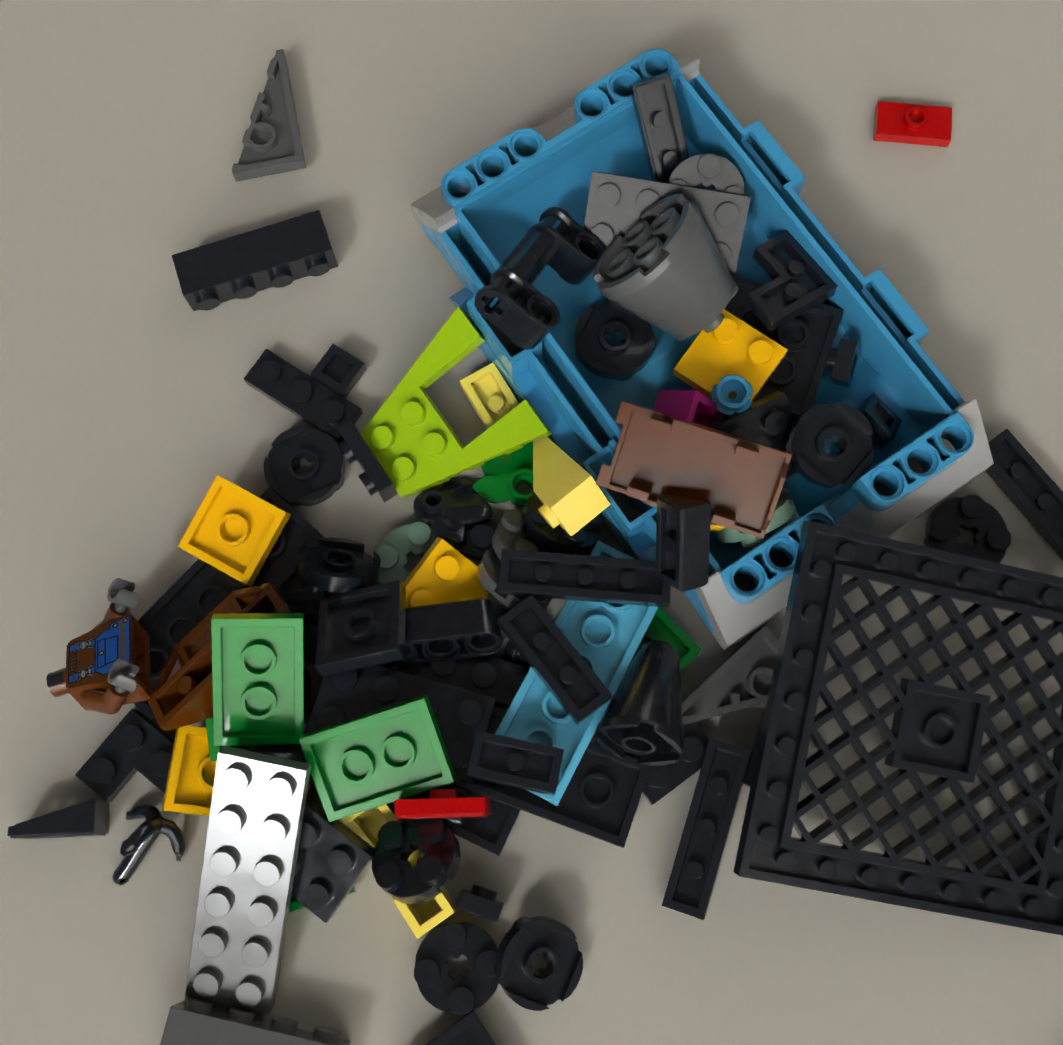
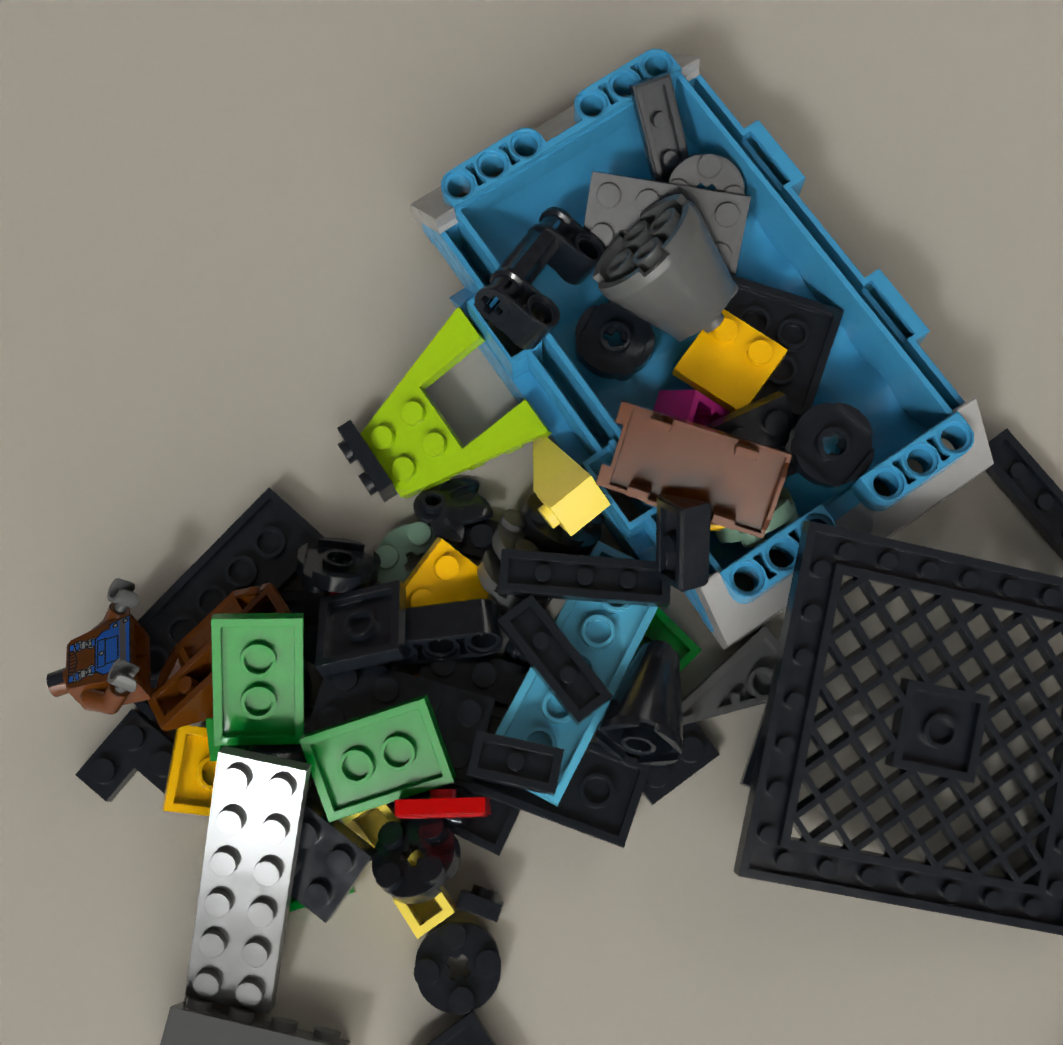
(79, 820): black slope -> none
(143, 838): black piece -> none
(234, 530): yellow plate -> none
(254, 261): black brick -> none
(274, 137): dark grey wing -> none
(284, 458): black plate -> none
(301, 394): black plate -> none
(338, 370): black plate -> none
(489, 394): light yellow plate -> none
(505, 475): green plate -> none
(514, 959): black plate -> none
(707, 828): black plate -> none
(734, 384): dark azure plate -> none
(795, 284): black plate -> none
(843, 362): black plate -> none
(881, 418): black plate -> none
(912, 124): red plate -> none
(971, 514): black plate -> none

